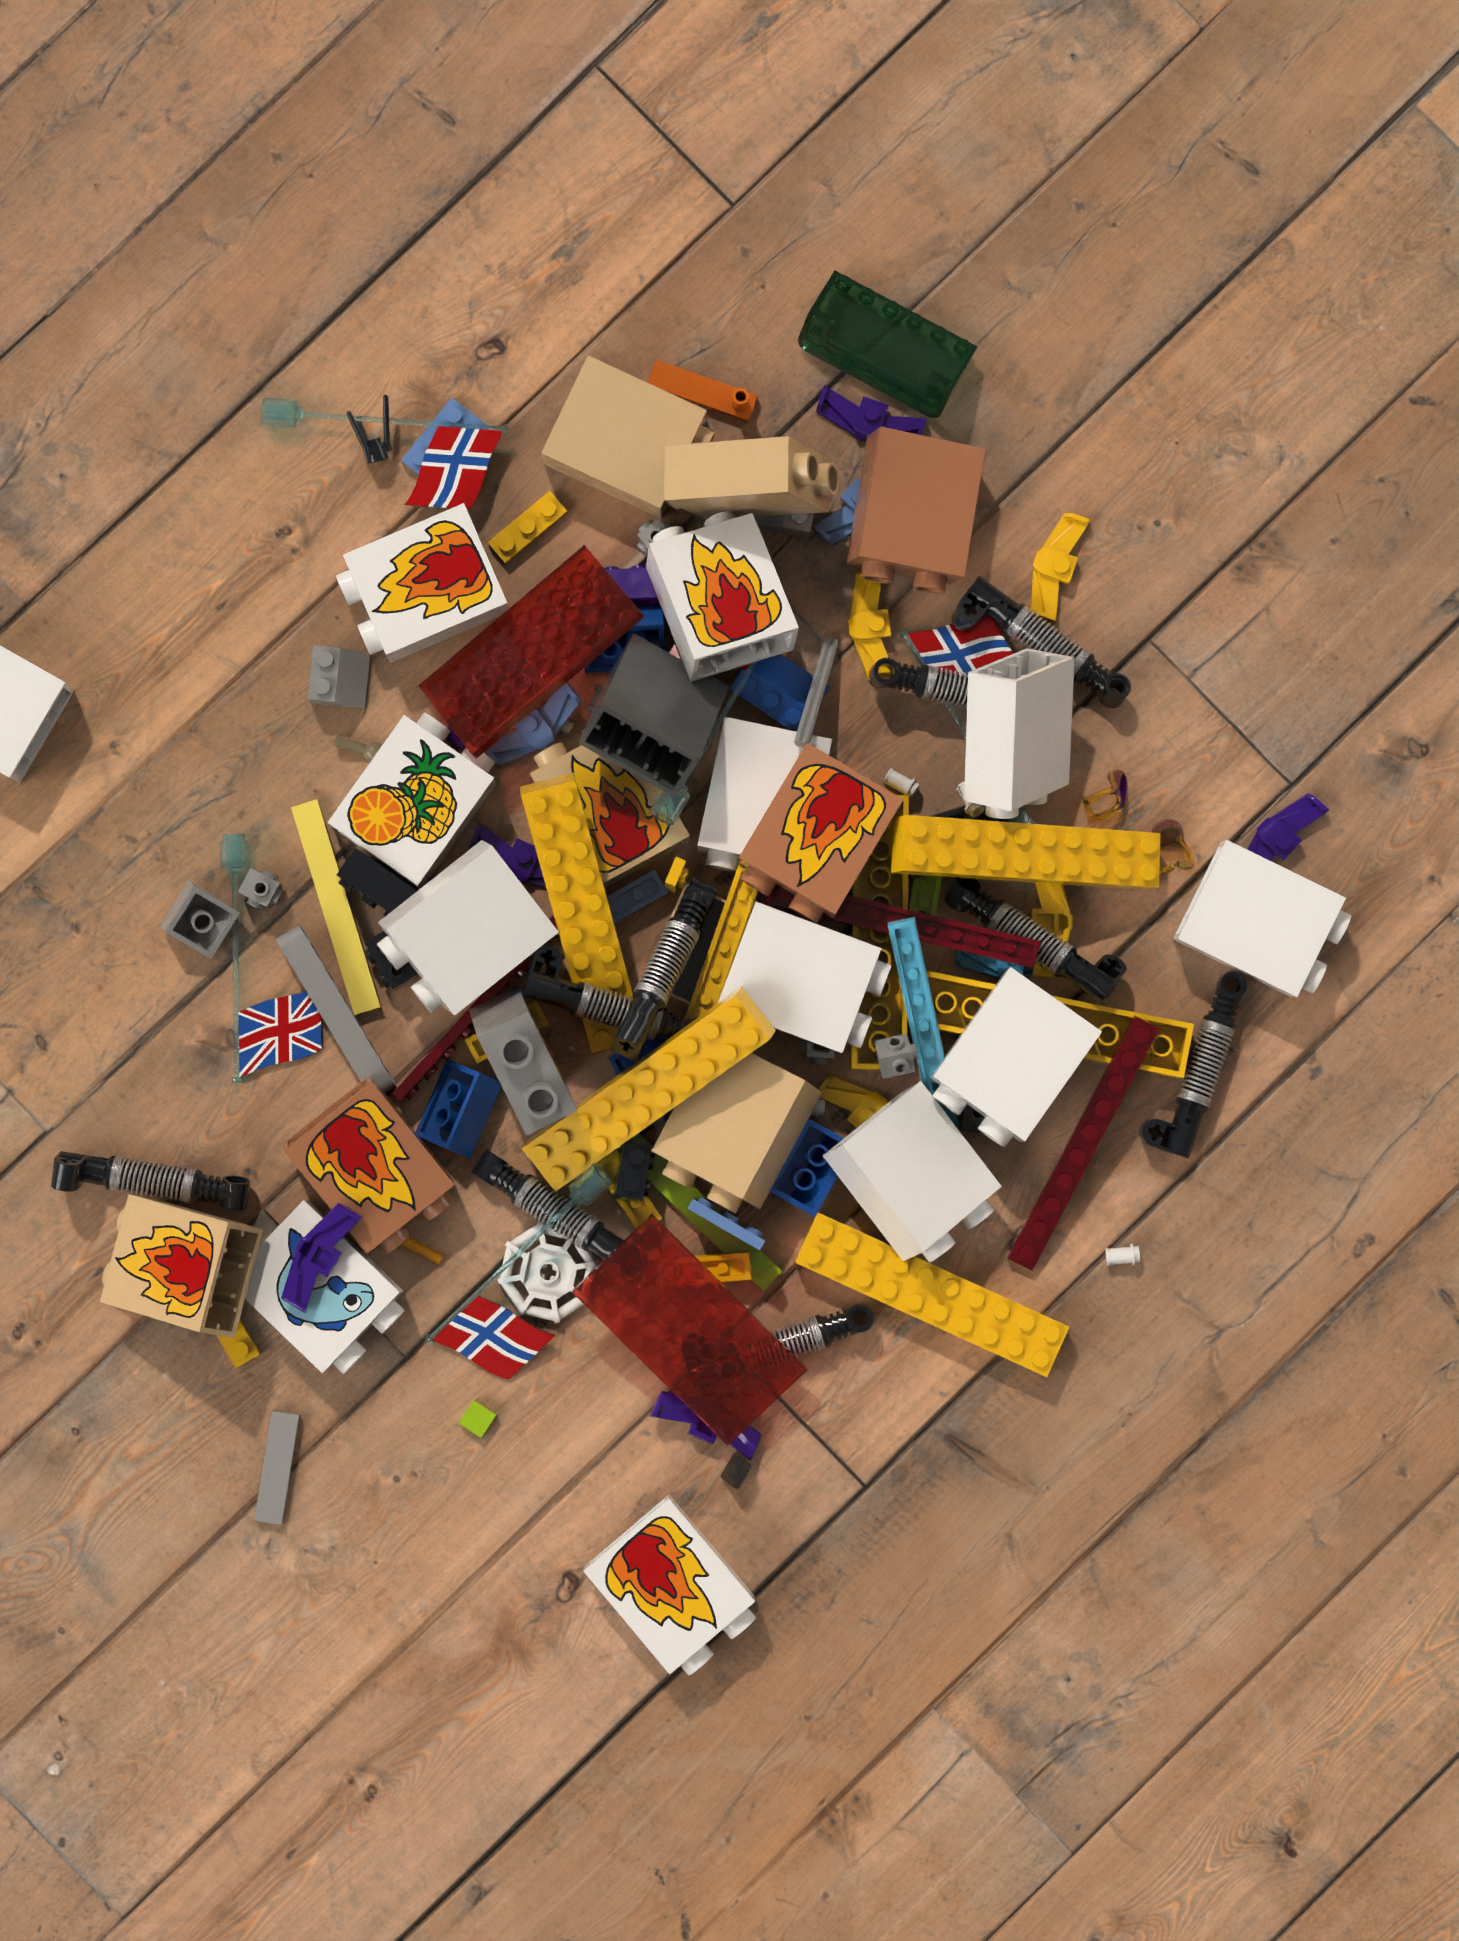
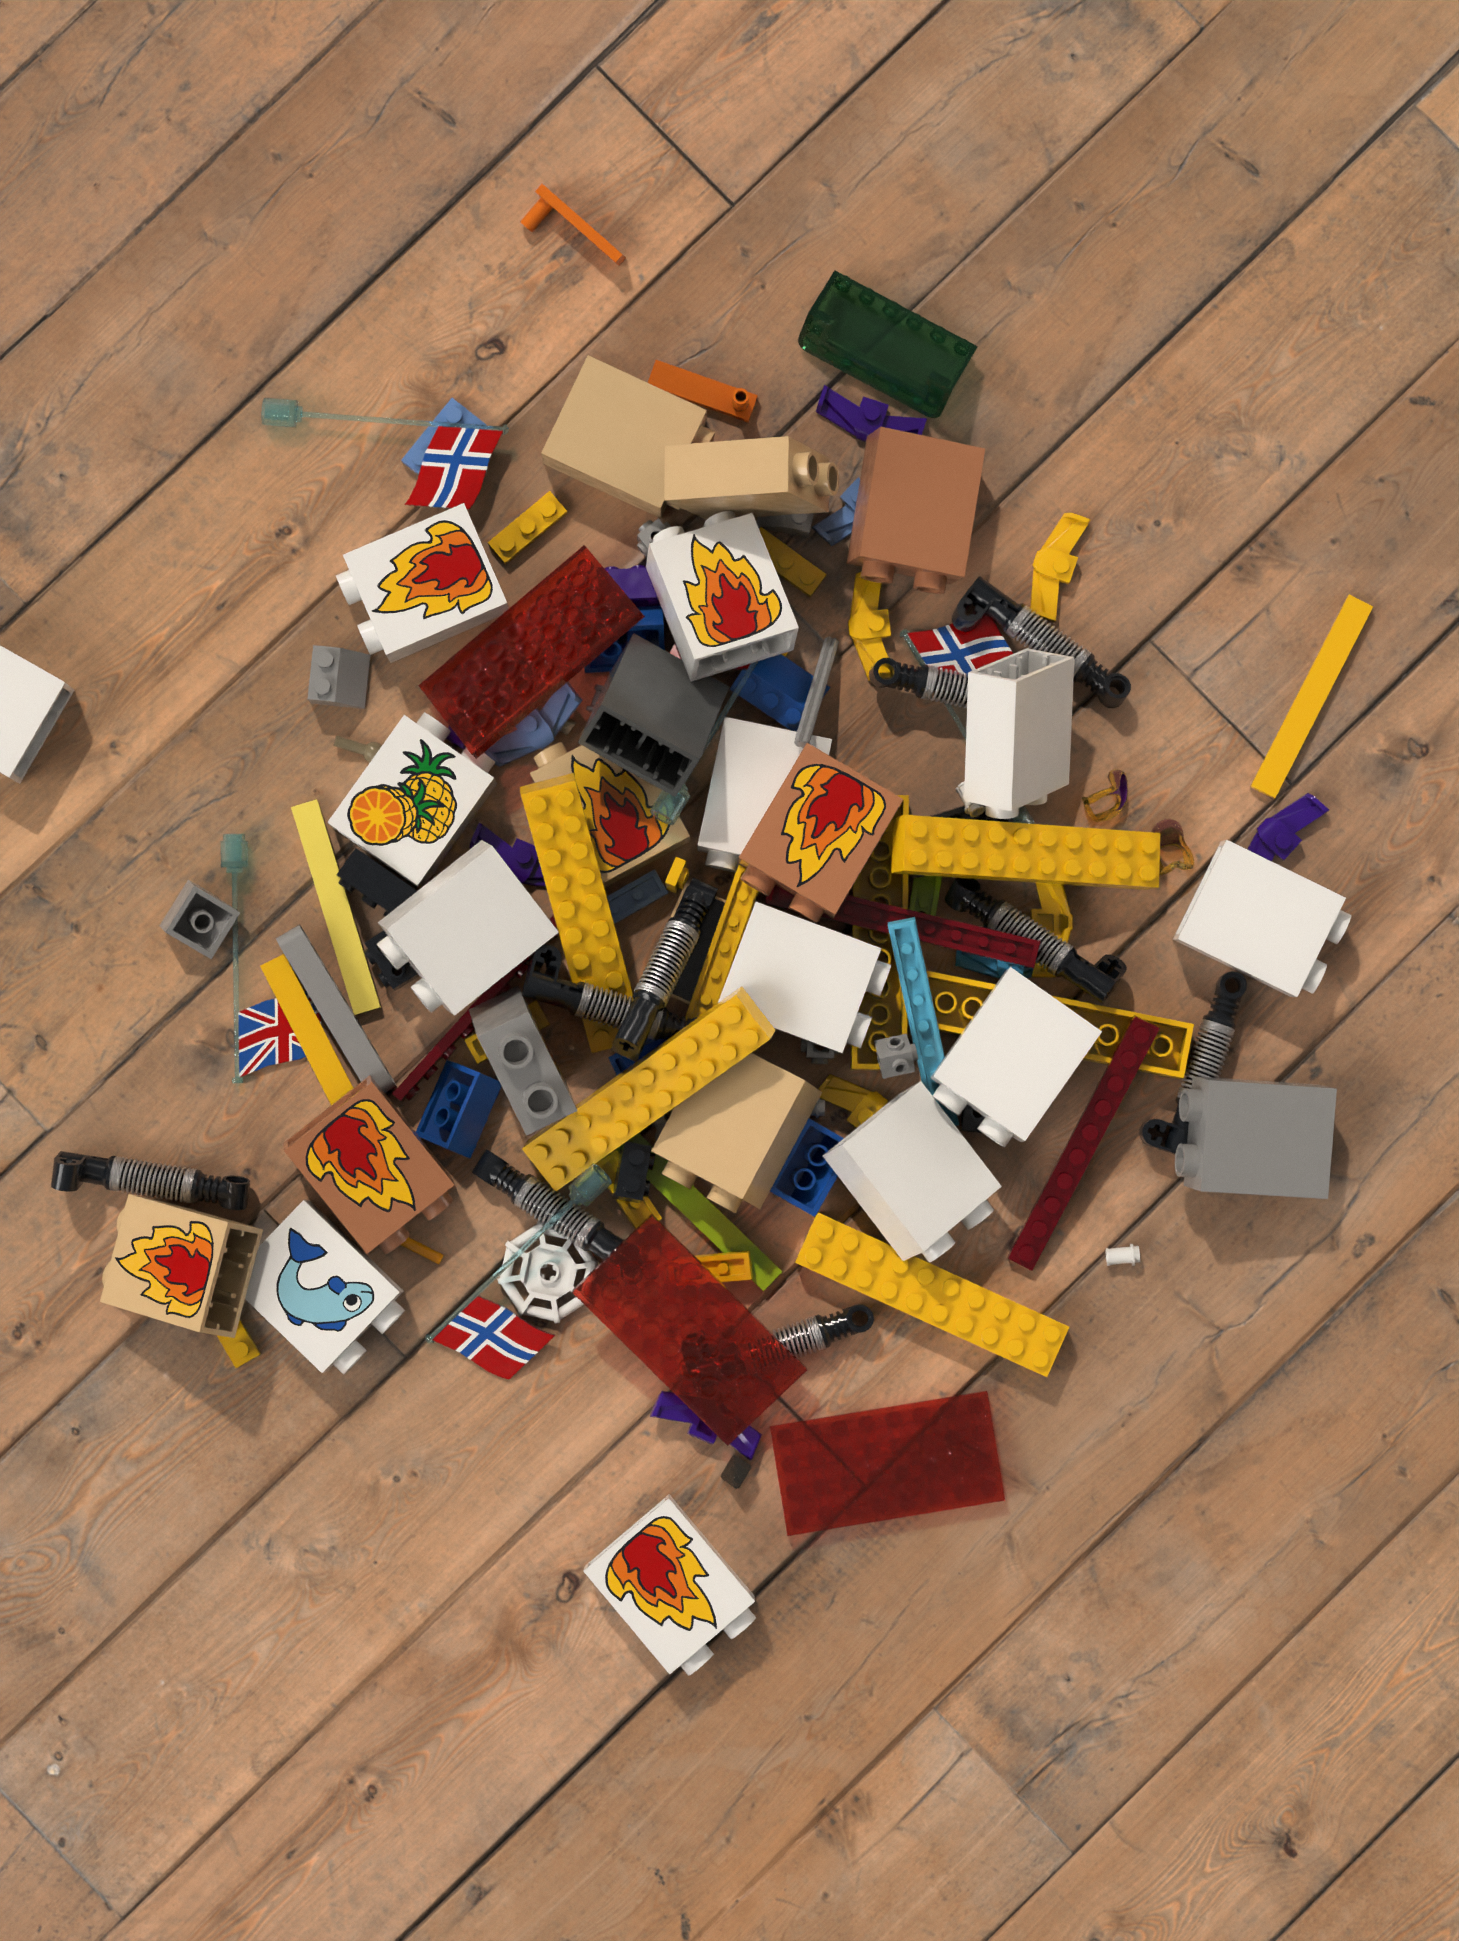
(251, 889): light grey brick -> none
(277, 1467): light grey tile -> none
(307, 1028): none -> yellow tile
(317, 1254): dark purple plate -> none
(373, 449): black plant -> none
(477, 1418): lime tile -> none
(548, 202): none -> orange piece
(727, 1222): medium blue plate -> none
(792, 565): none -> yellow plate
(887, 1463): none -> clear red plate
(901, 783): white pin -> none
(1257, 1137): none -> light grey brick
(1311, 696): none -> yellow tile

